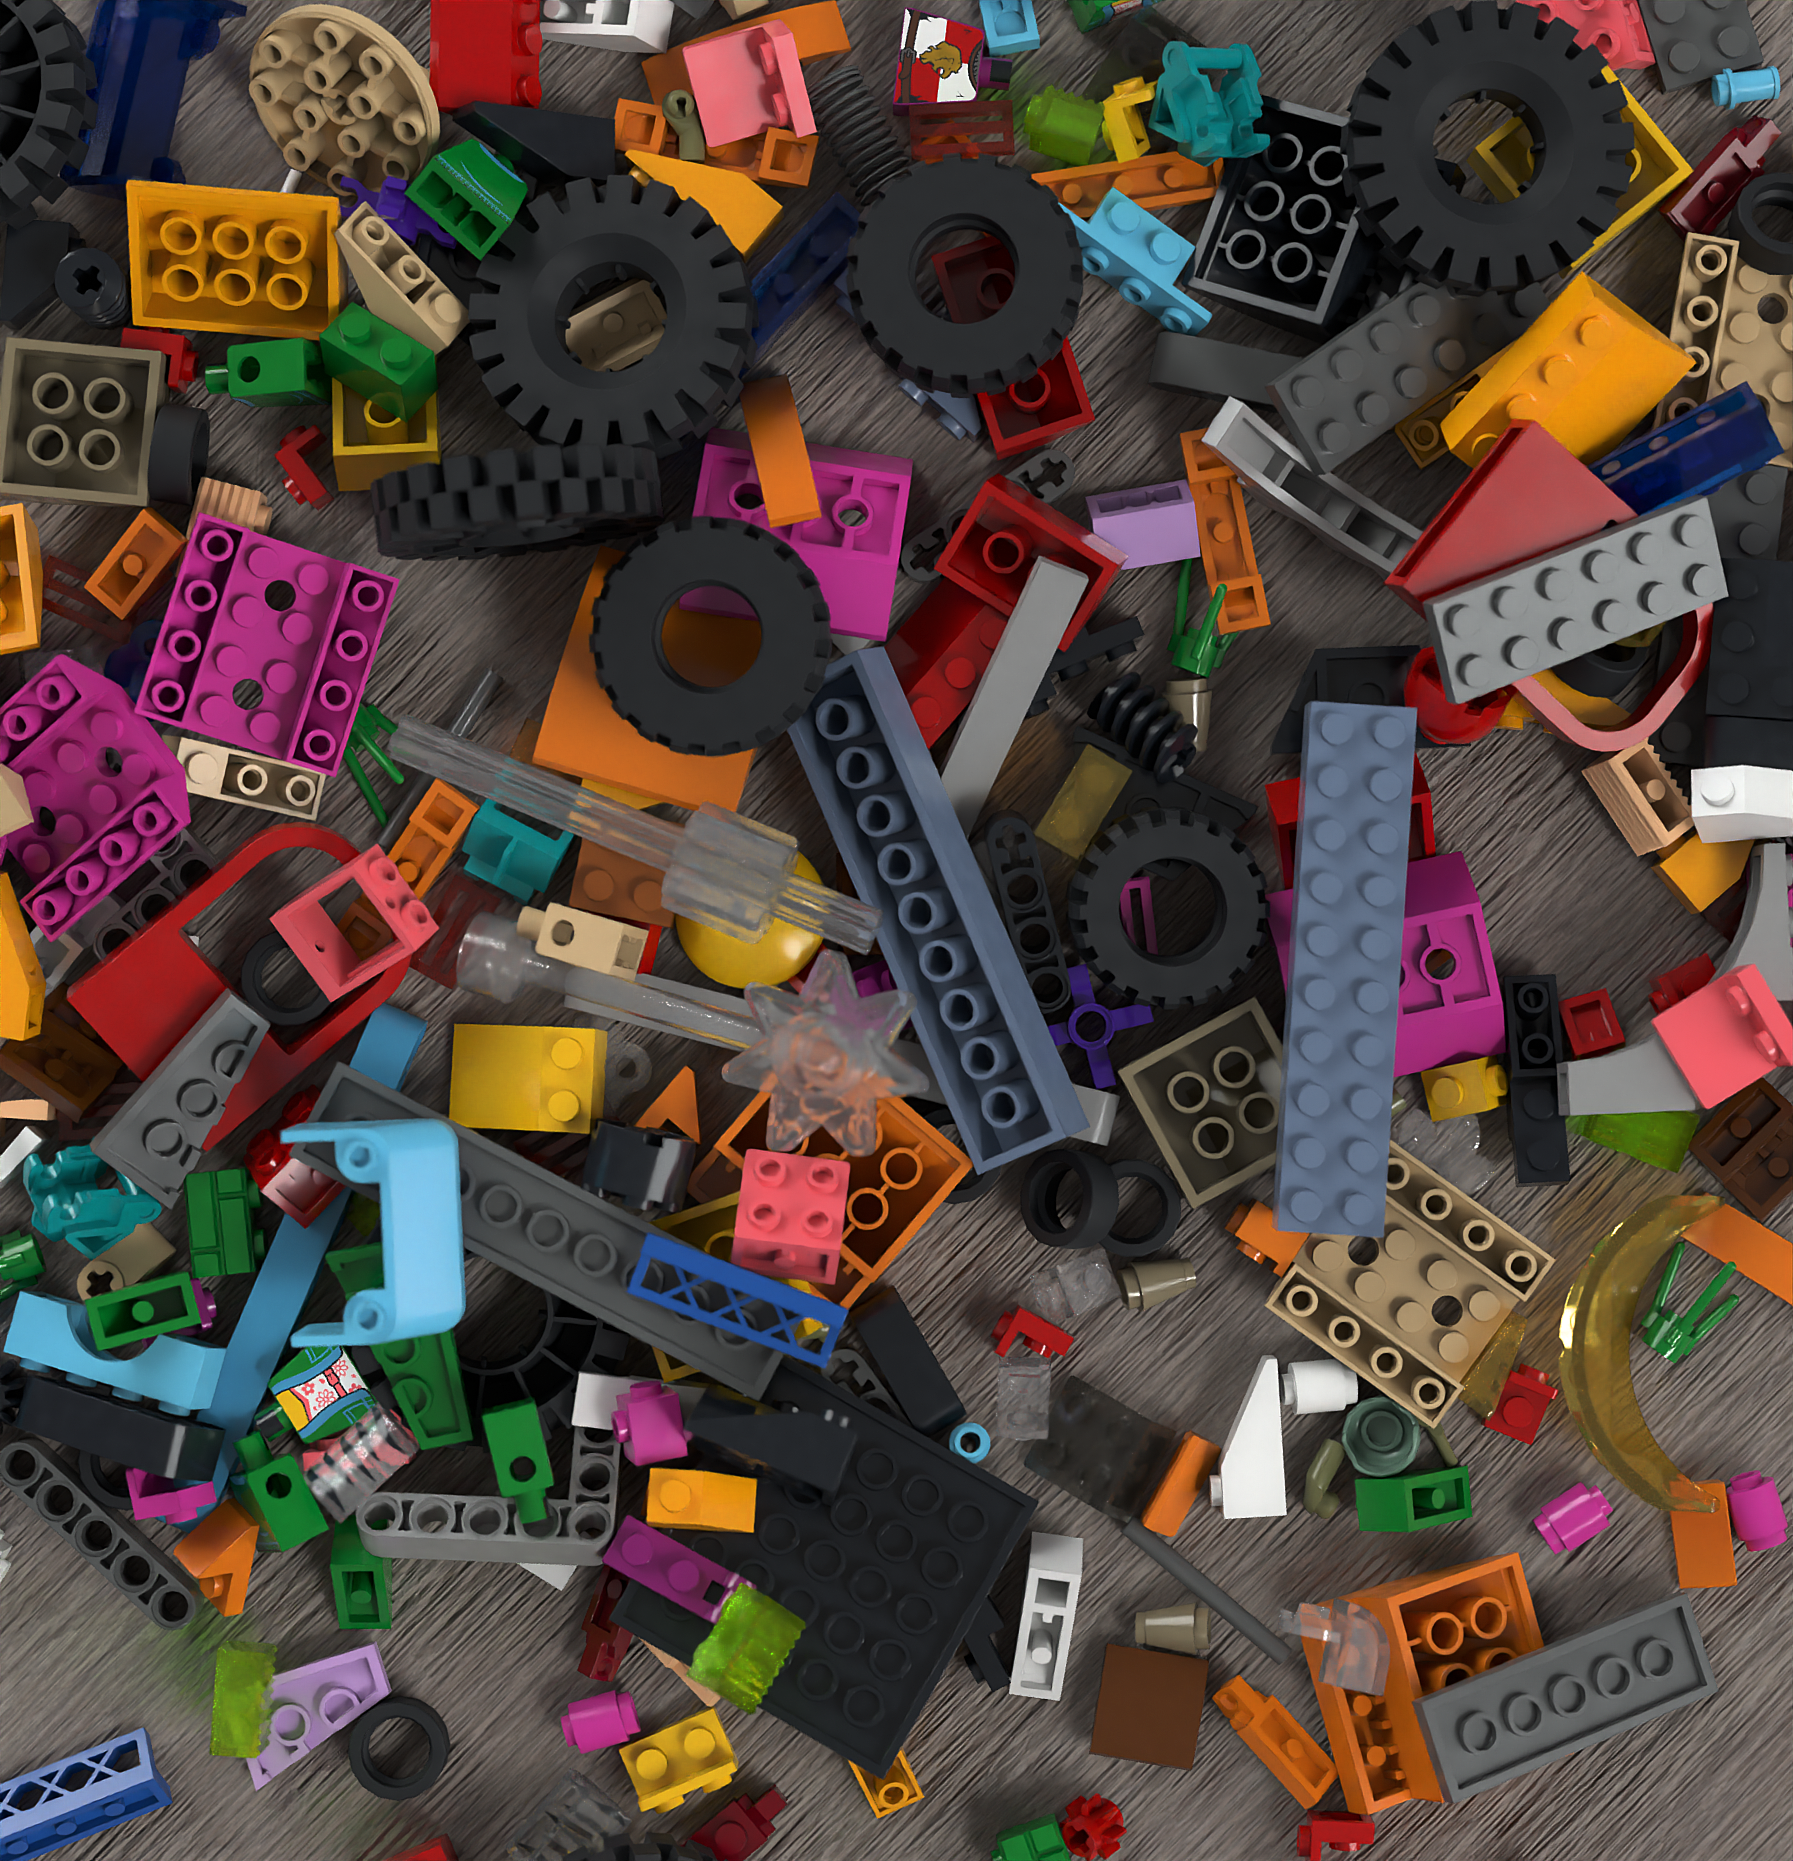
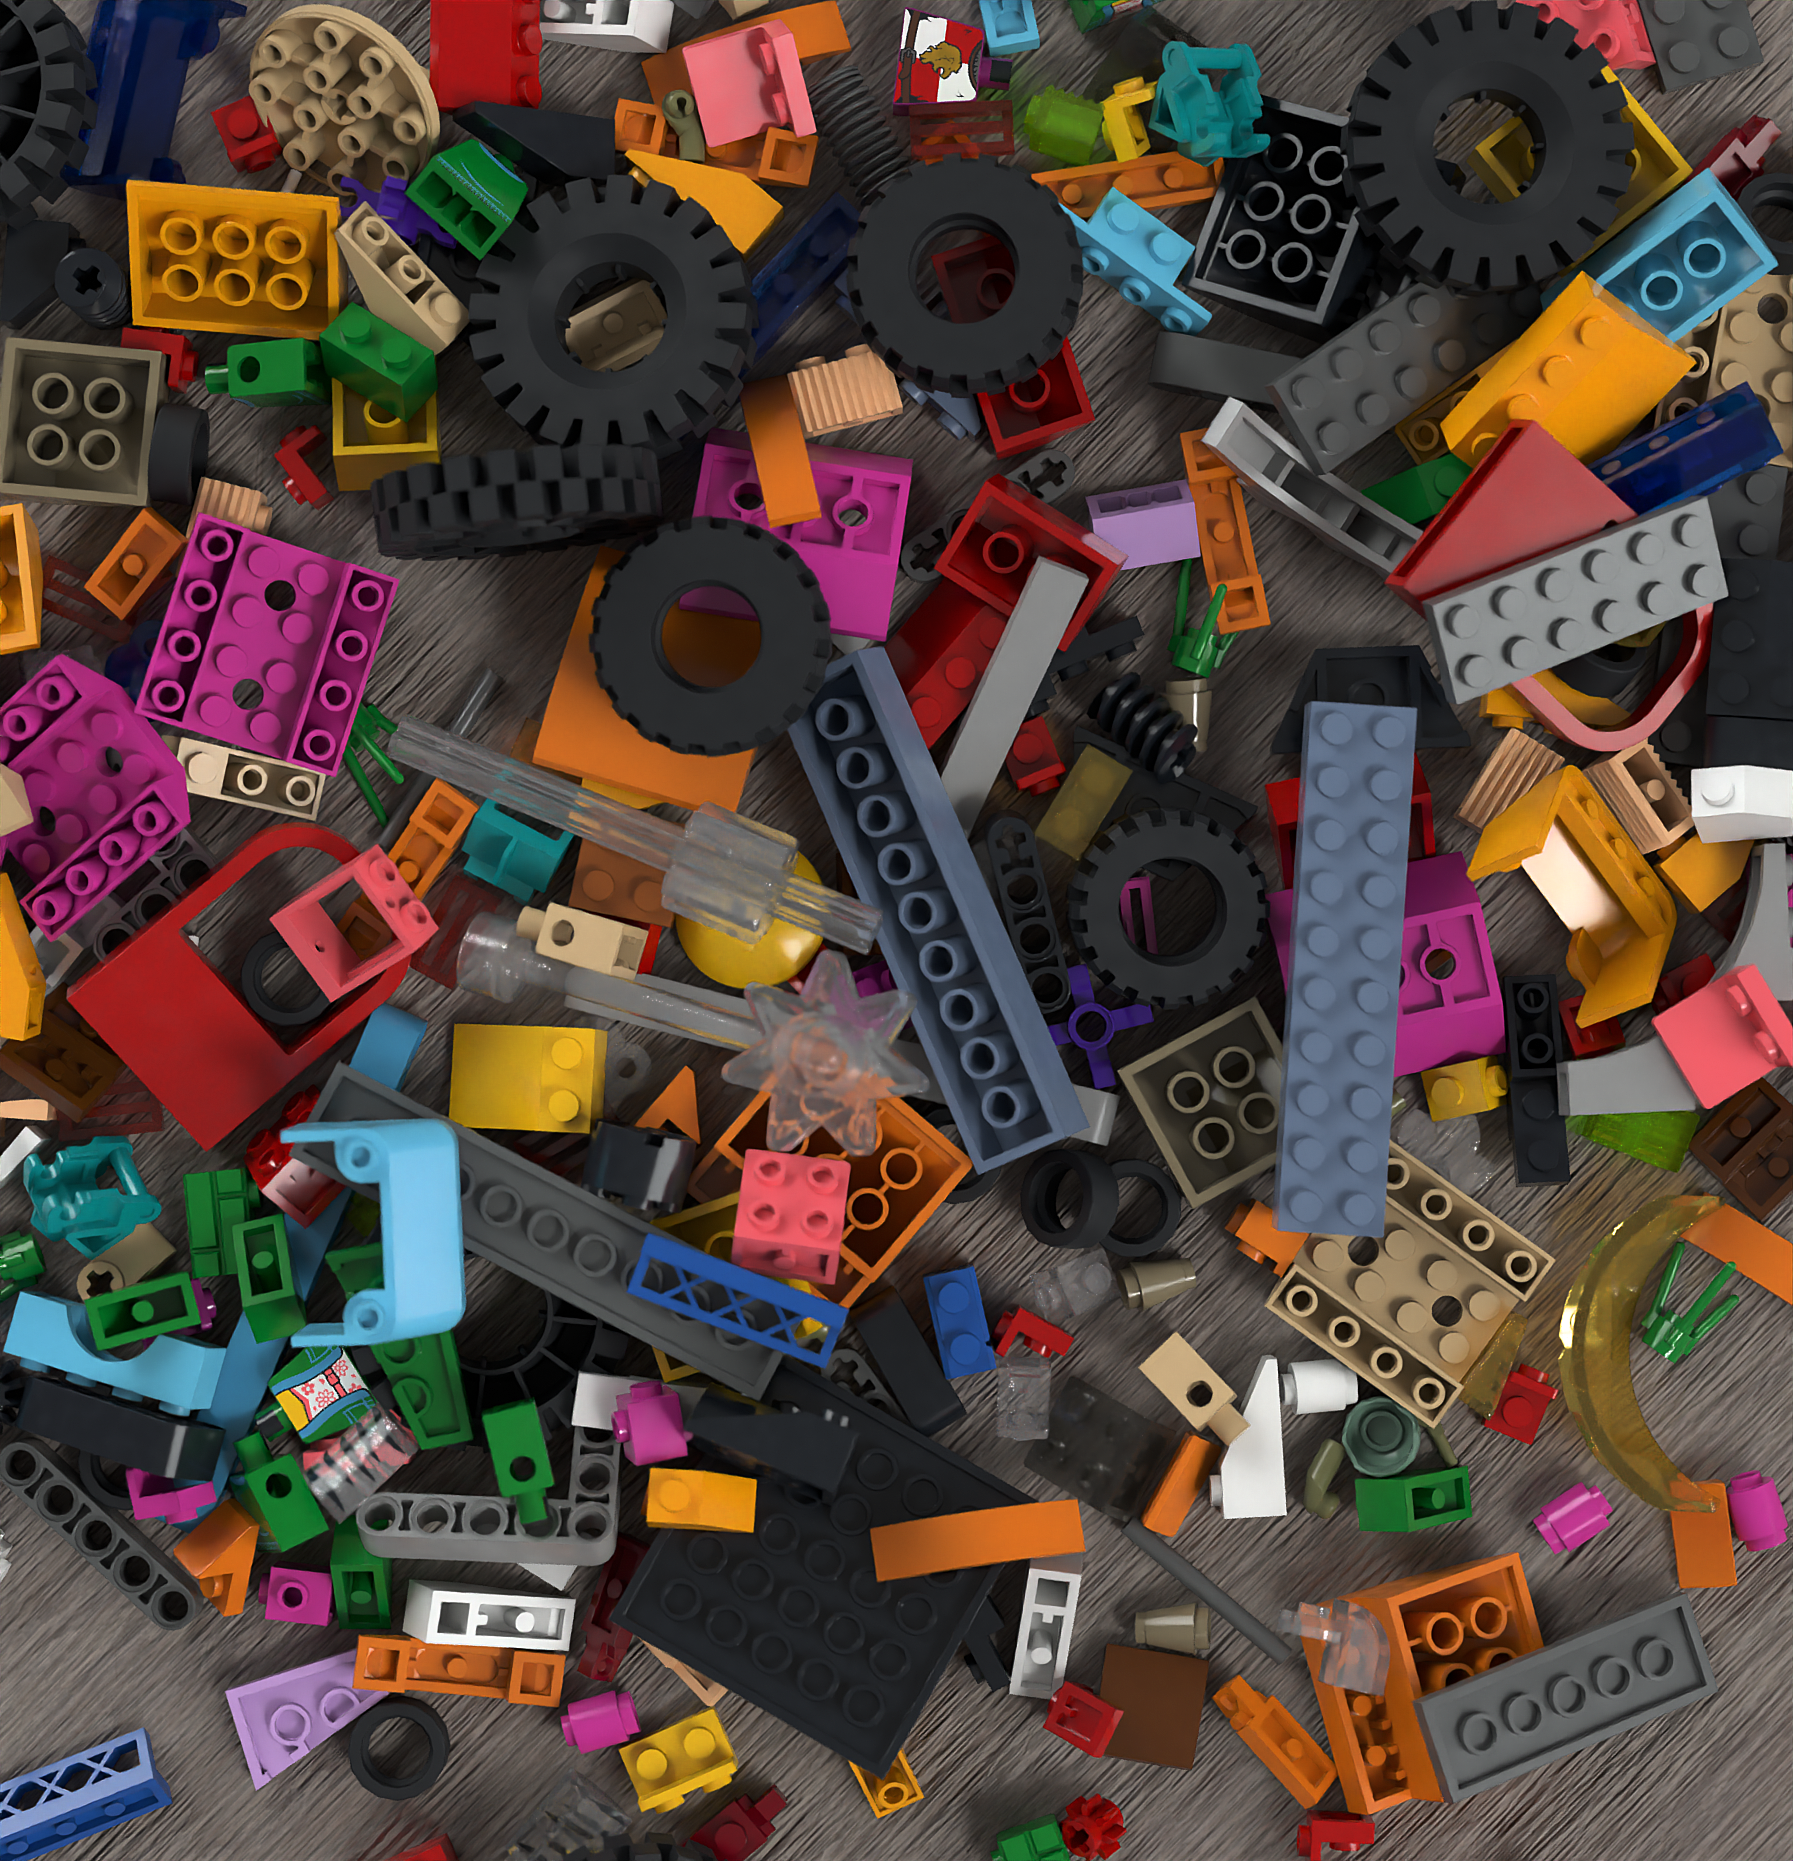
(171, 1113): dark grey wing -> none
(242, 1699): clear neon green brick -> none
(246, 138): none -> red bracket
(268, 1278): none -> green slope
(298, 1593): none -> dark pink brick
(487, 1616): none -> white slope
(506, 1673): none -> orange slope
(670, 1568): magenta plate -> none
(745, 1648): clear neon green brick -> none
(843, 391): none -> light nougat brick
(959, 1321): none -> blue brick
(975, 1432): medium azure pin -> none
(977, 1539): none -> orange slope
(1034, 759): none -> red bracket
(1082, 1718): none -> red bracket
(1177, 1372): none -> tan torso
(1420, 491): none -> green slope
(1442, 720): red cylinder -> none
(1507, 775): none -> light nougat brick
(1593, 882): none -> light orange windscreen
(1680, 259): none -> medium azure slope
(1745, 86): medium azure pin -> none

